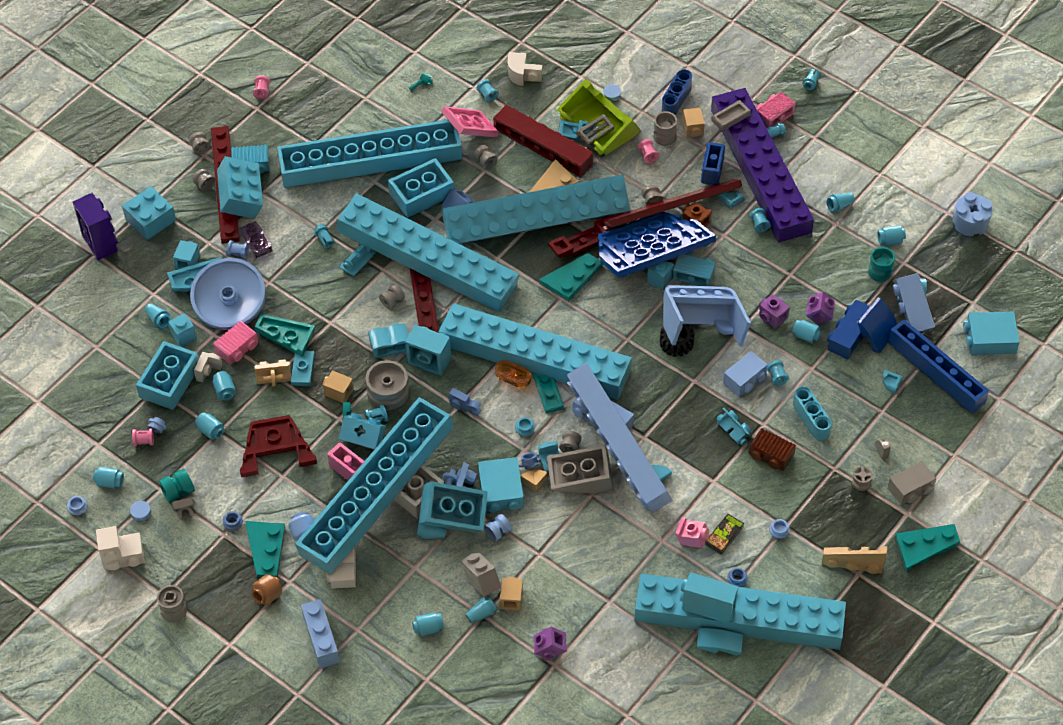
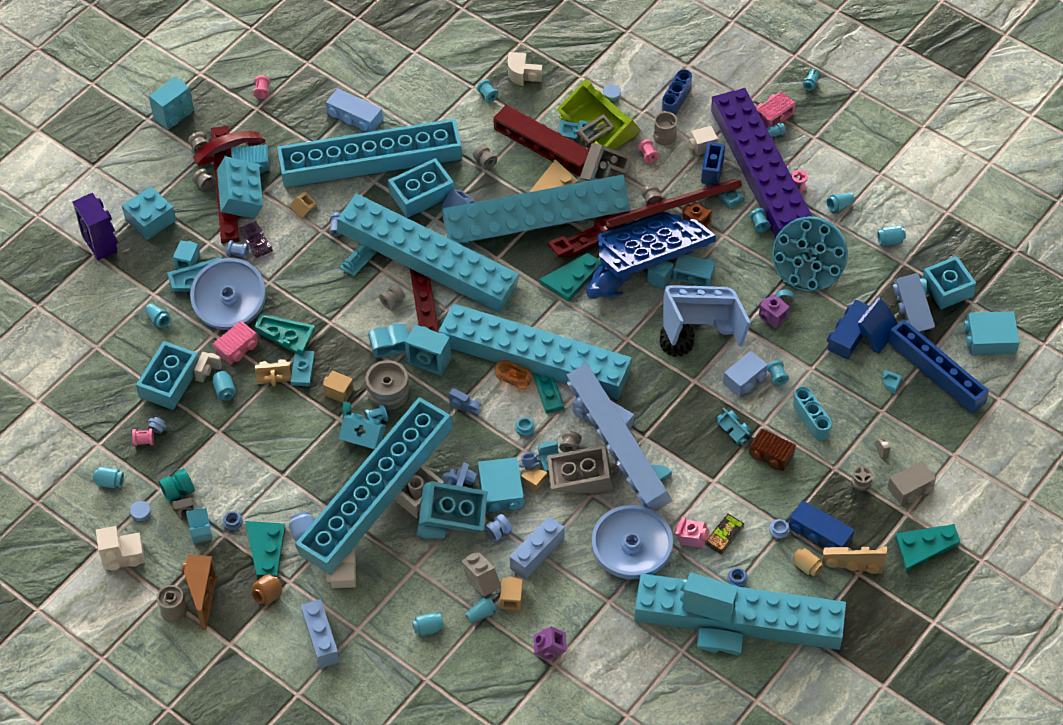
(77, 505): light blue plate -> none
(171, 103): none -> medium azure brick
(182, 330): medium azure brick -> none
(199, 525): none -> medium azure brick
(201, 582): none -> medium nougat slope
(206, 153): none -> dark red slope
(209, 426): medium azure brick -> none
(274, 437): dark red wing -> none
(303, 204): none -> tan slope
(322, 232): medium azure pin -> none
(333, 218): none -> light blue pin
(344, 461): bright pink brick -> none
(354, 111): none -> light blue brick
(424, 78): teal hand -> none
(470, 122): bright pink tile -> none
(537, 547): none -> light blue brick
(602, 160): none -> light grey brick
(605, 284): none -> blue animal
(632, 541): none -> light blue dish
(693, 122): tan brick -> none
(700, 138): none -> white brick
(730, 115): light grey tile -> none
(786, 295): none -> medium azure tile
(802, 180): none -> bright pink bush
(807, 331): medium azure brick -> none
(807, 562): none -> tan brick
(810, 253): none -> medium azure bracket
(820, 308): medium lavender brick -> none
(820, 527): none -> blue brick
(881, 264): teal wheel -> none
(949, 282): none -> medium azure brick
(972, 214): light blue brick -> none

